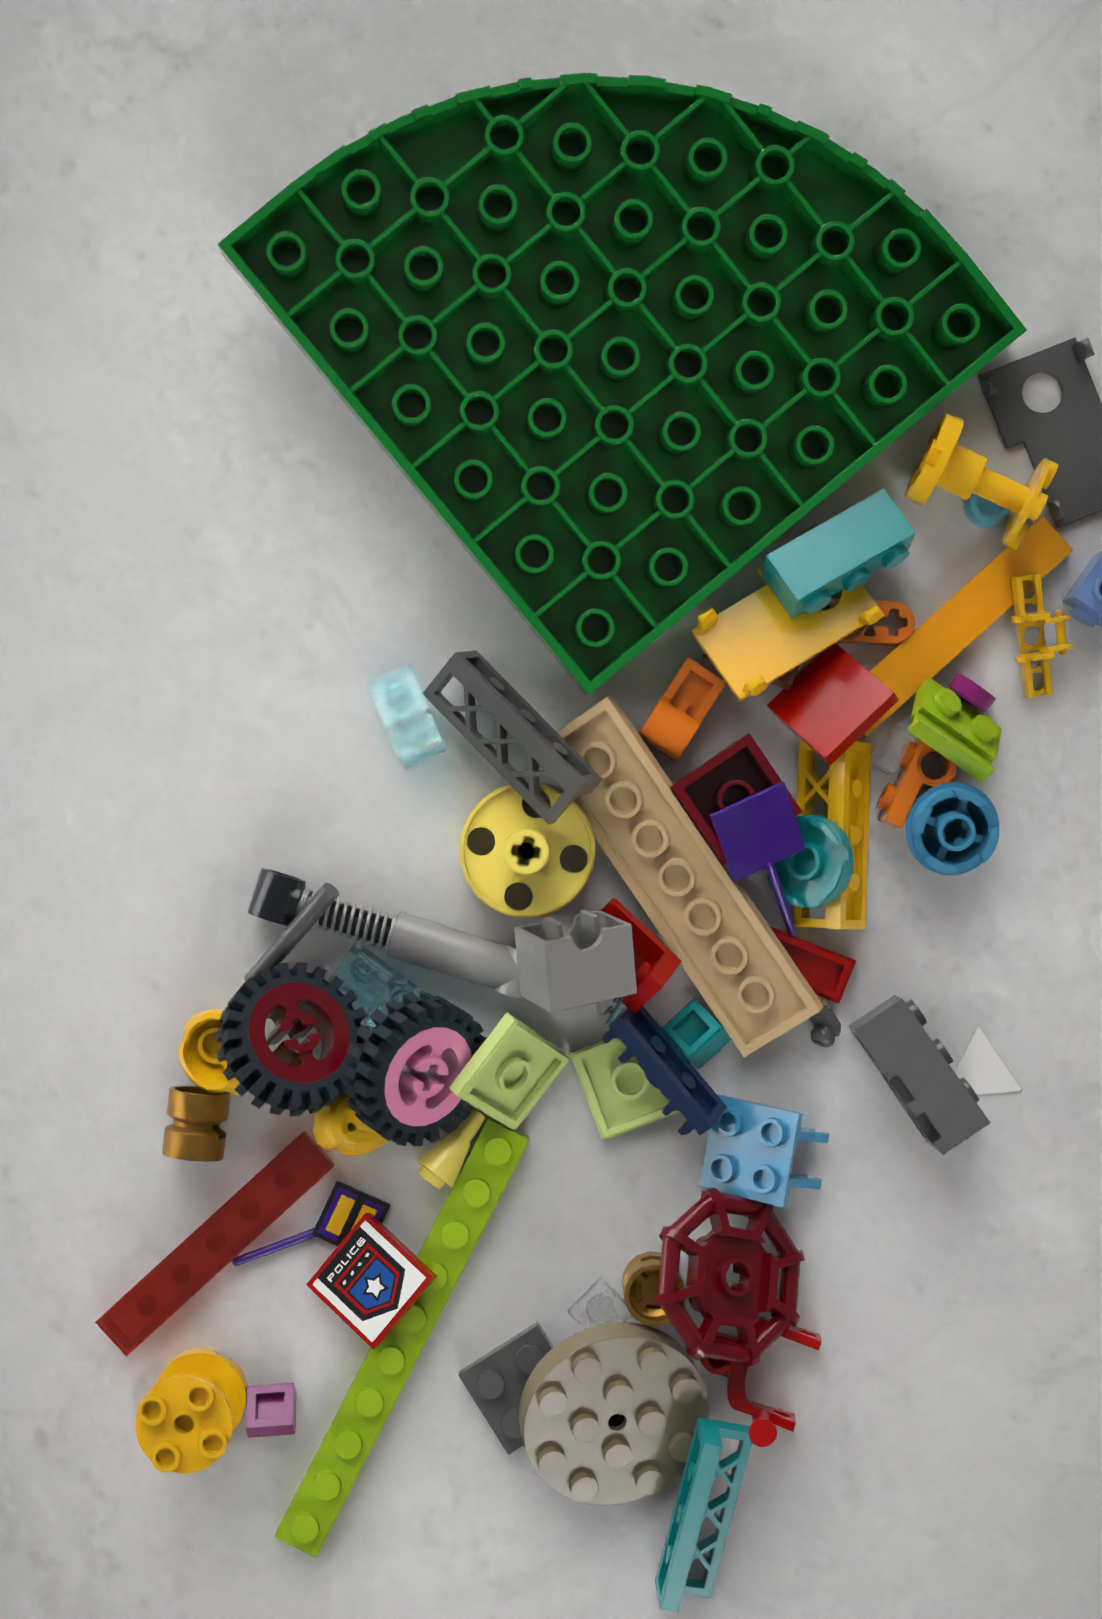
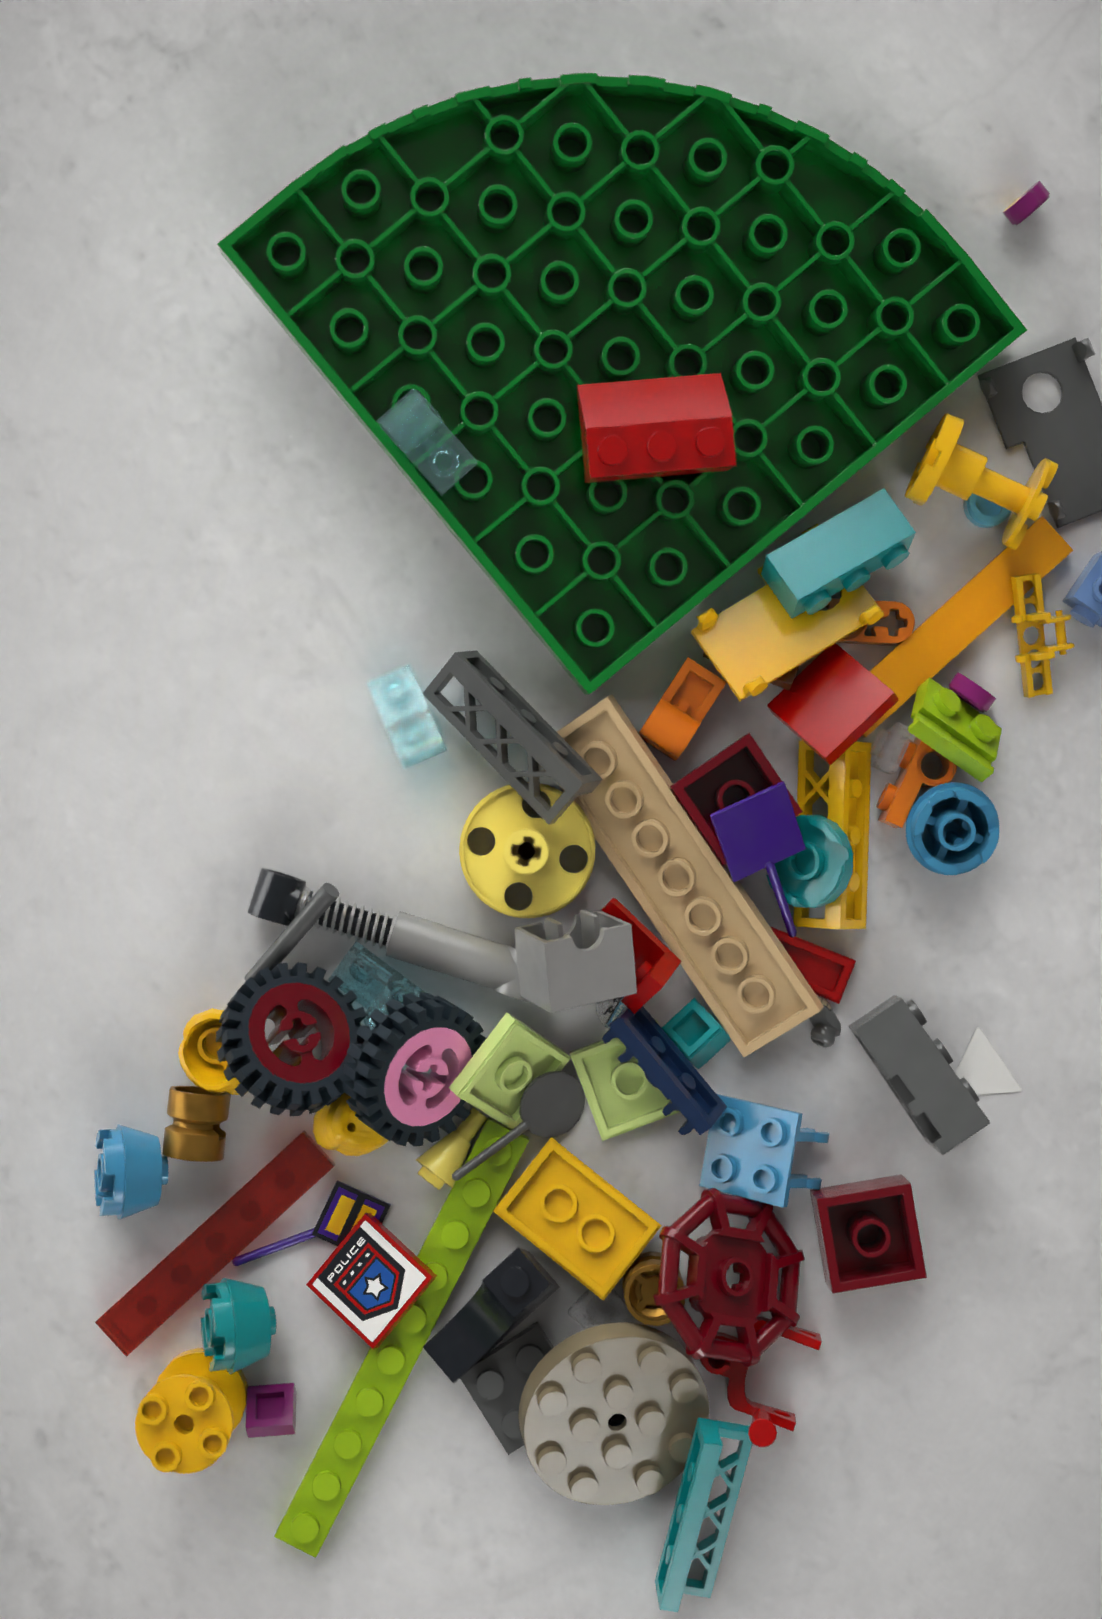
(128, 1171): none -> dark azure cone
(236, 1324): none -> teal cone
(427, 441): none -> clear light blue plate
(491, 1314): none -> black arch
(547, 1110): none -> dark grey piece
(577, 1218): none -> yellow tile
(655, 427): none -> red slope
(868, 1233): none -> dark red brick
(1026, 203): none -> magenta tile

